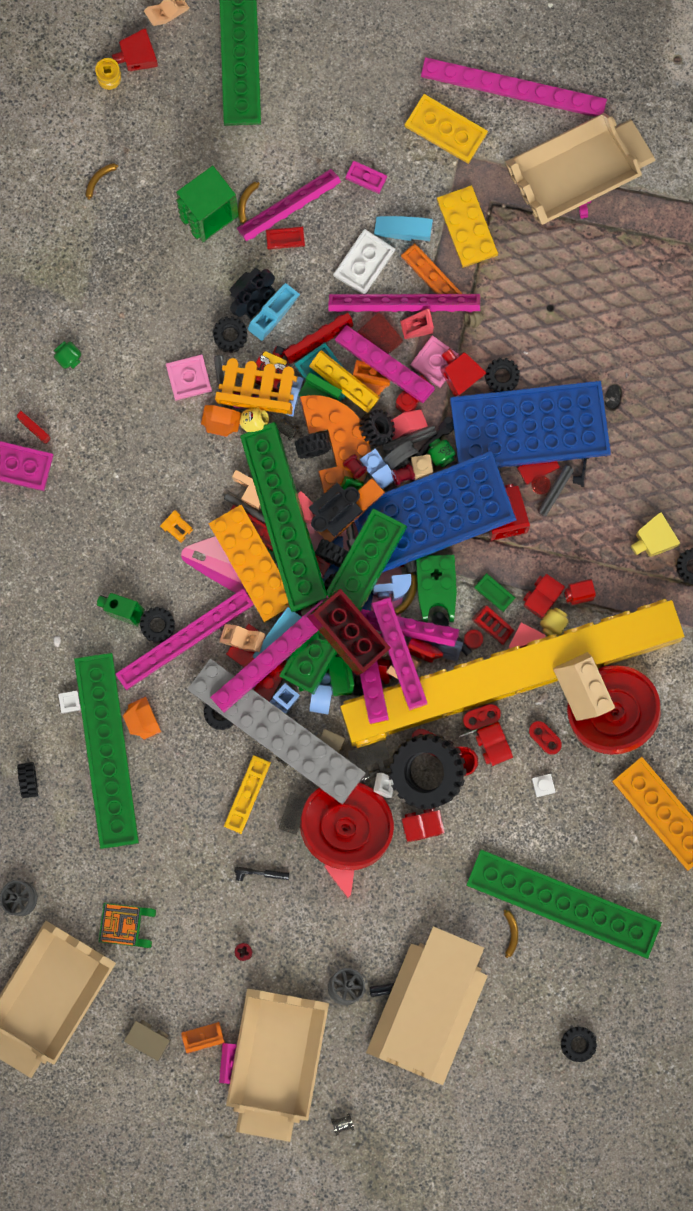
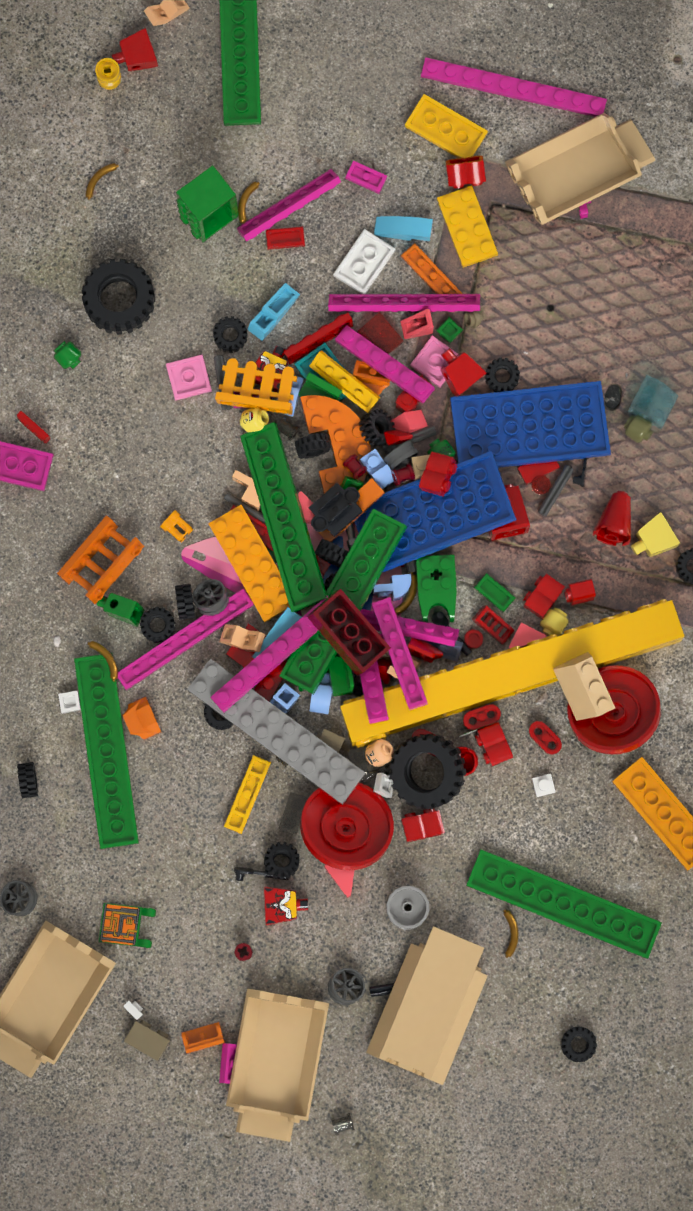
(93, 544): none -> orange fence
(108, 656): none -> pearl gold piece
(118, 272): none -> black tyre
(134, 1009): none -> white plate
(184, 601): none -> black tyre
(211, 598): none -> dark grey wheel
(220, 420): orange slope -> none
(251, 292): black piece -> none
(282, 905): none -> torso
(285, 850): none -> black tyre
(379, 752): none -> light nougat head
(396, 437): none -> red slope
(407, 919): none -> light grey wheel
(437, 474): none -> red brick
(445, 428): black piece -> none
(449, 330): none -> green tile
(466, 171): none -> red brick
(615, 521): none -> red cone
(638, 428): none -> olive head
(653, 401): none -> clear light blue slope

